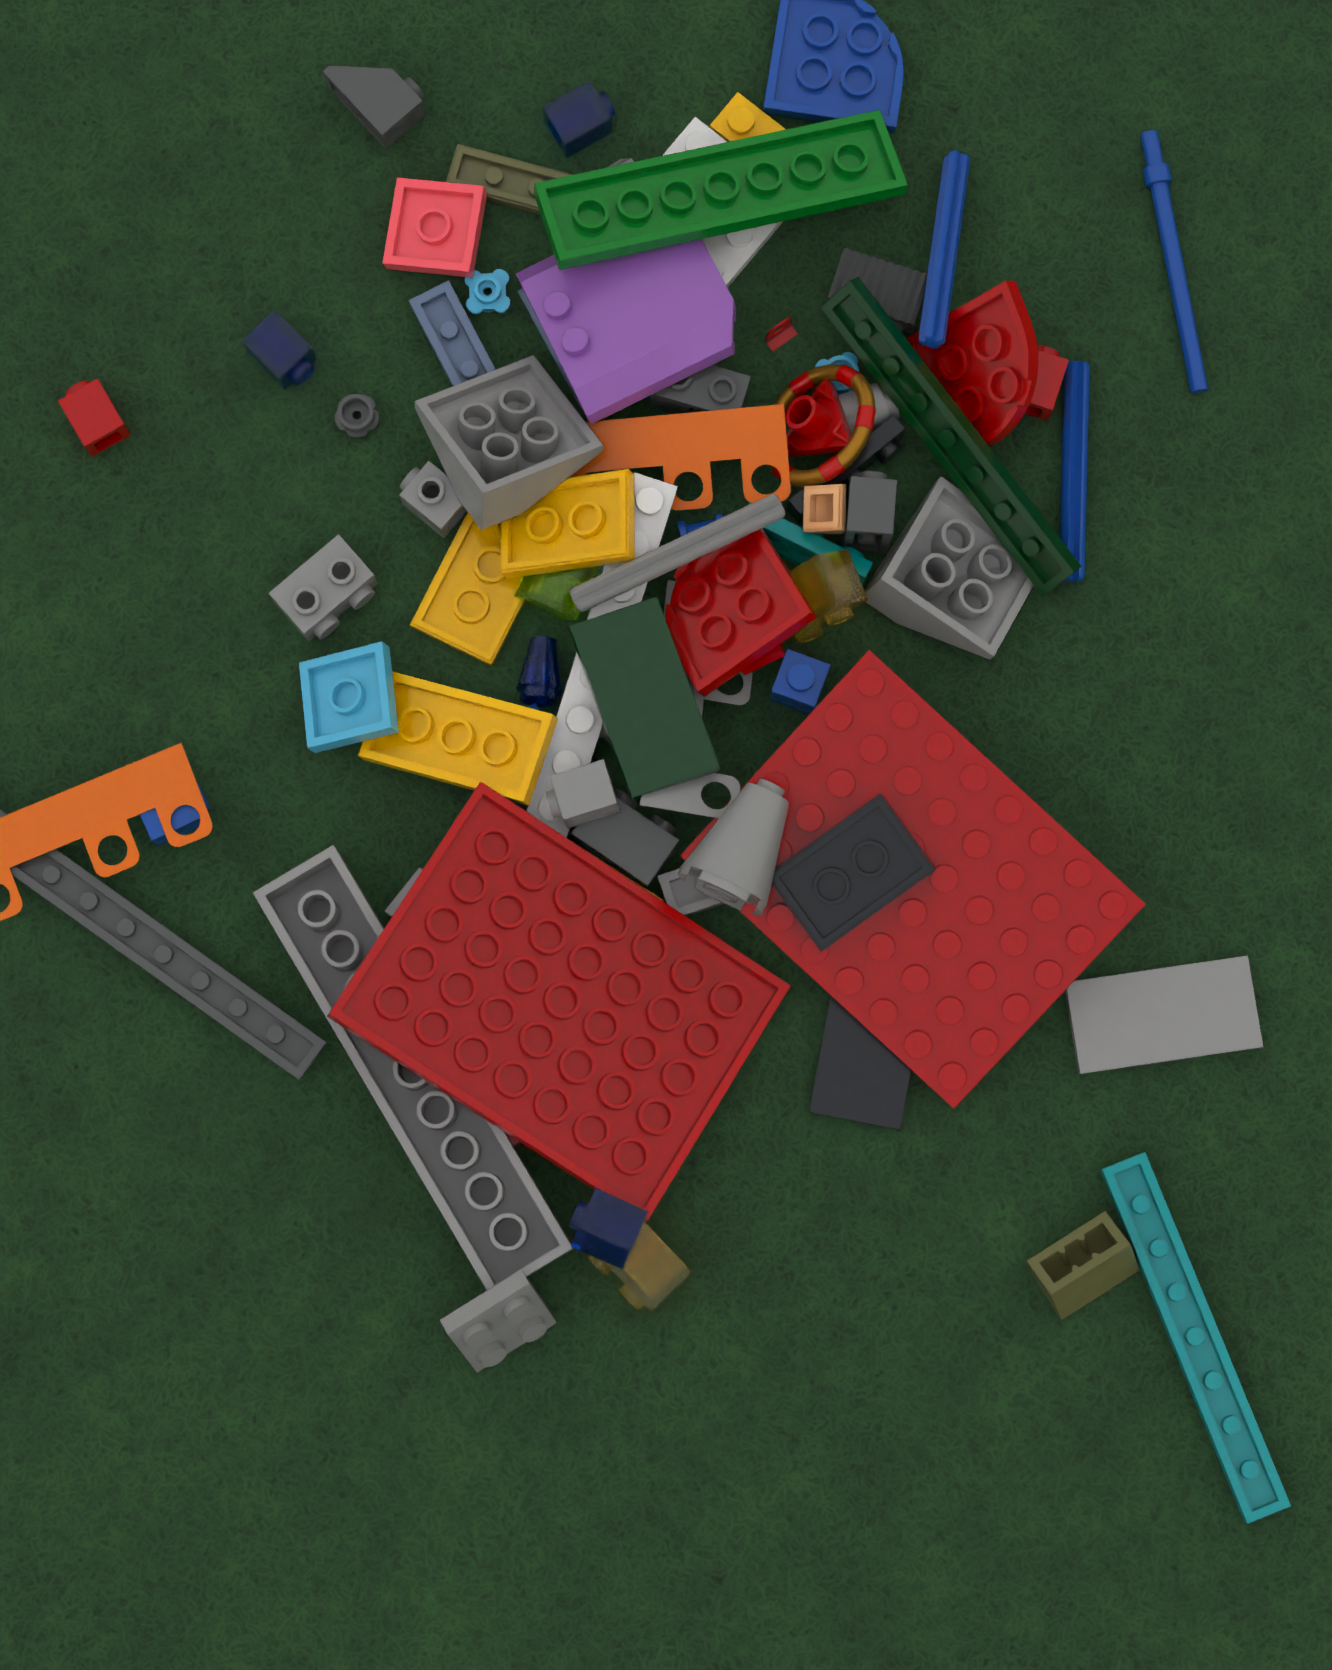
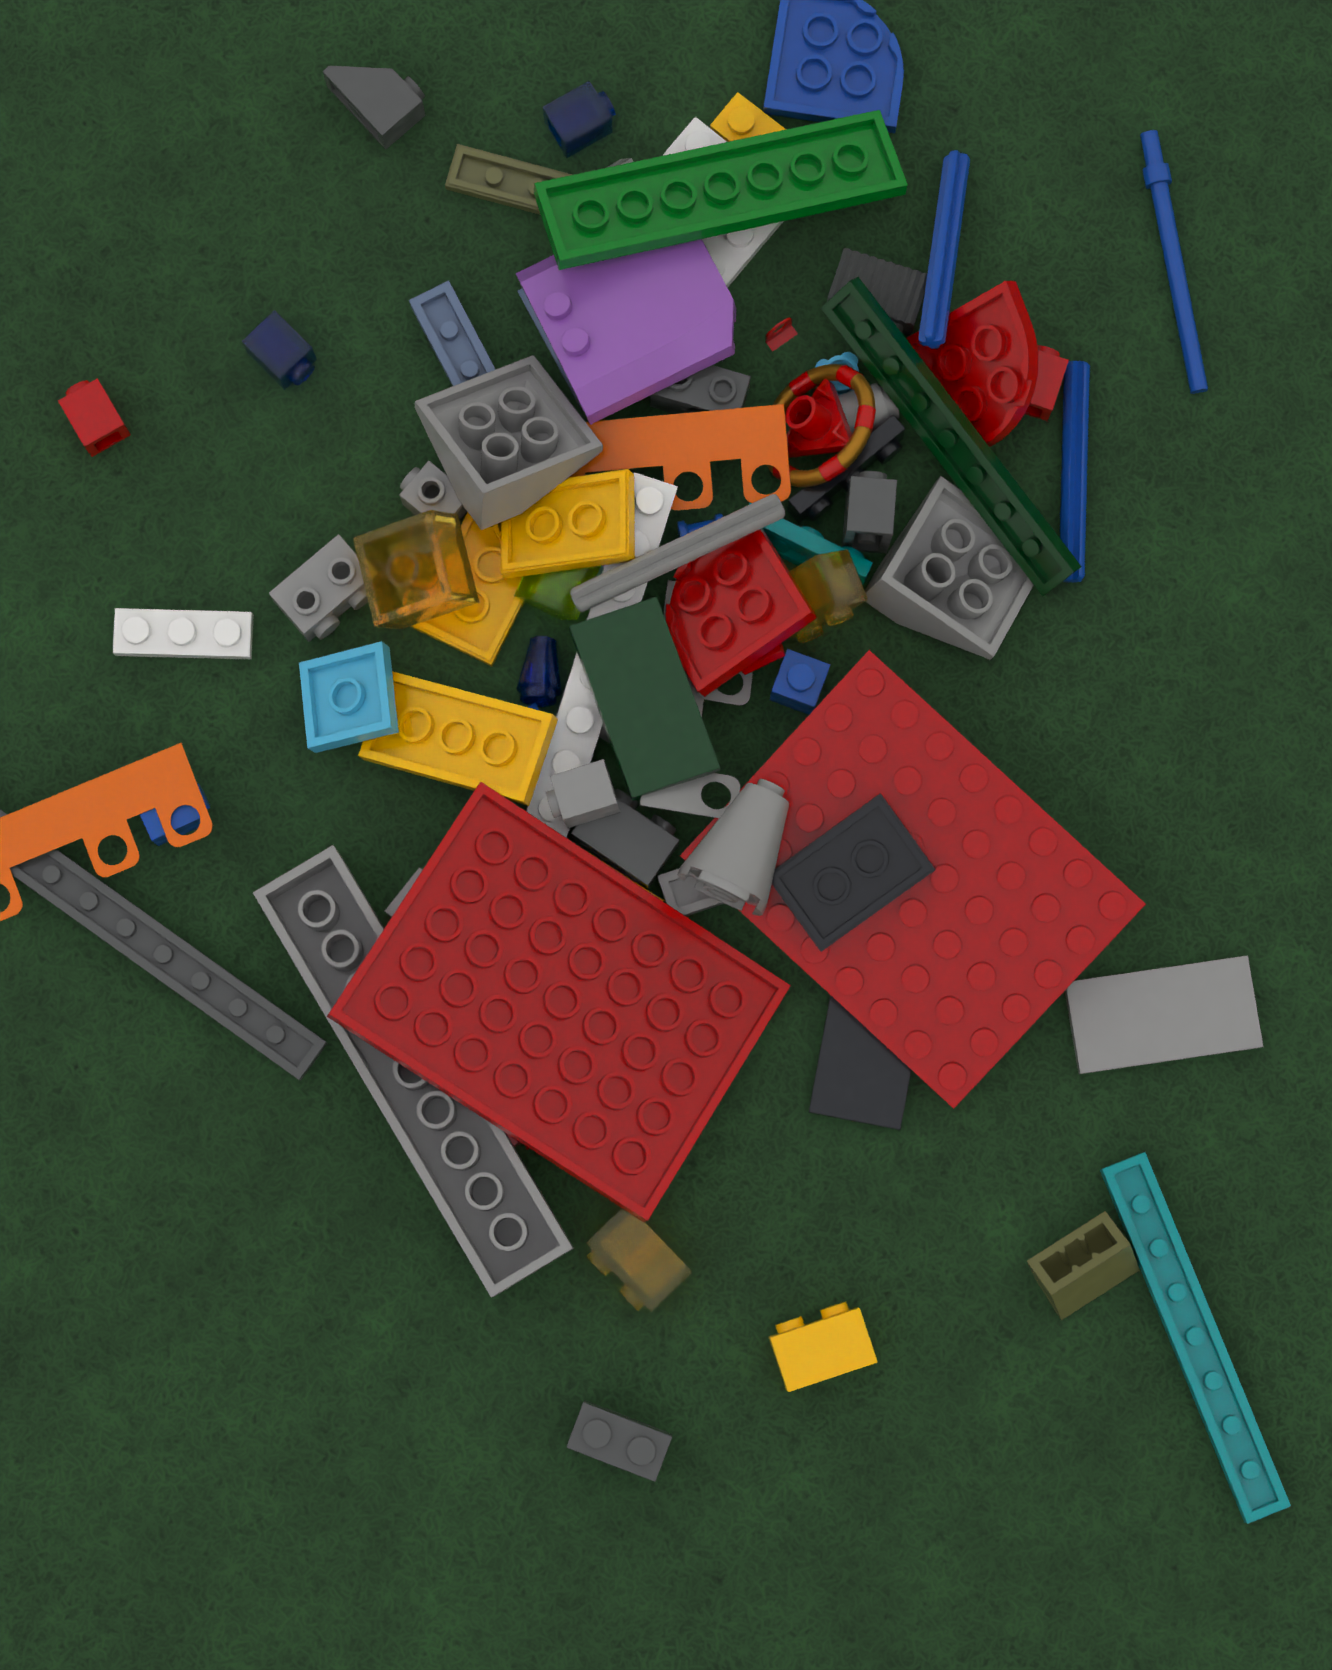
(183, 633): none -> white plate
(356, 403): dark grey plate -> none
(416, 569): none -> clear yellow brick
(435, 227): coral plate -> none
(496, 301): medium azure plate -> none
(498, 1321): light grey plate -> none
(607, 1227): clear blue brick -> none
(619, 1440): none -> dark grey brick
(822, 1347): none -> yellow brick
(824, 509): light nougat slope -> none

